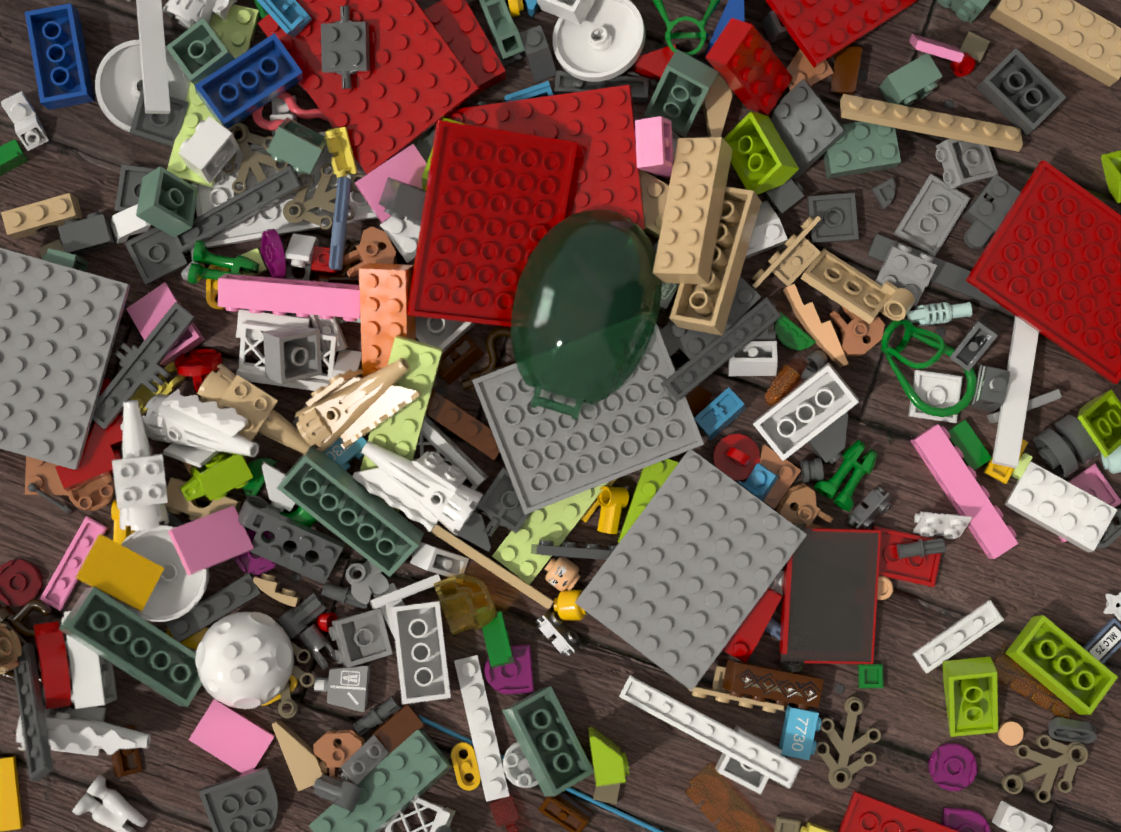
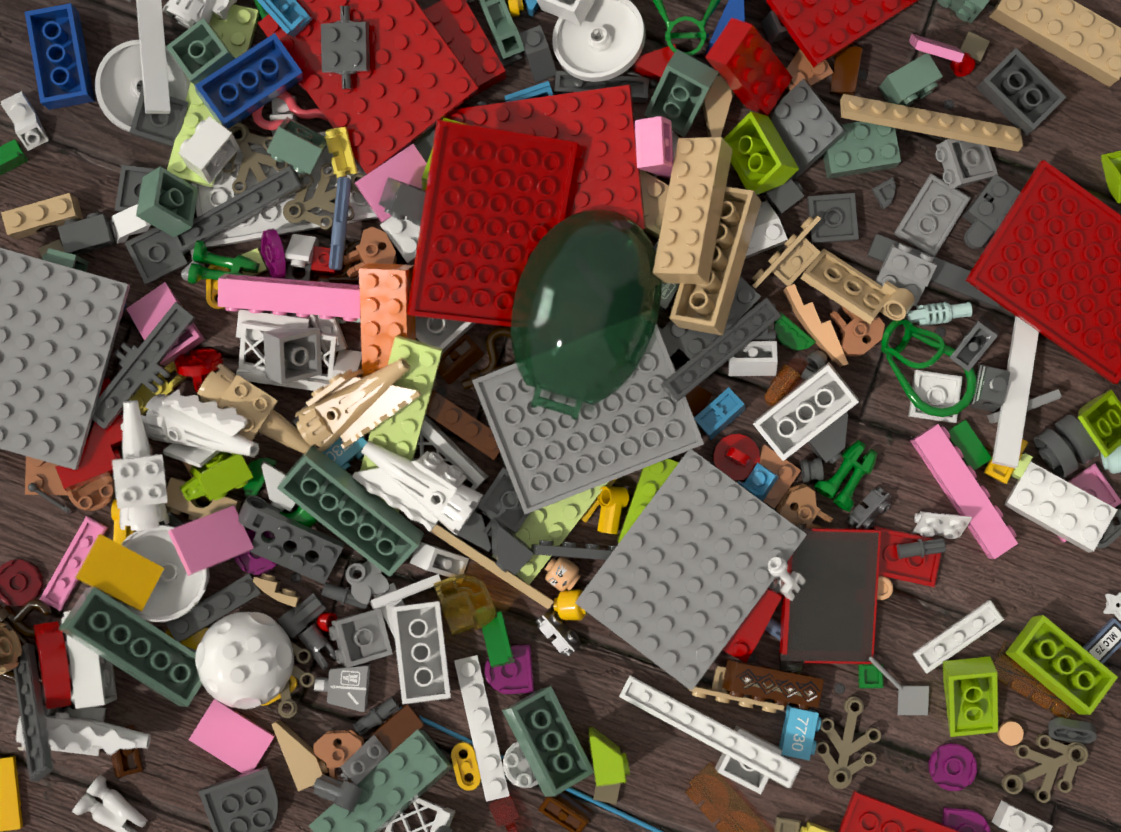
(508, 549): none -> dark grey slope
(778, 567): none -> white hinge
(911, 699): none -> light grey piece

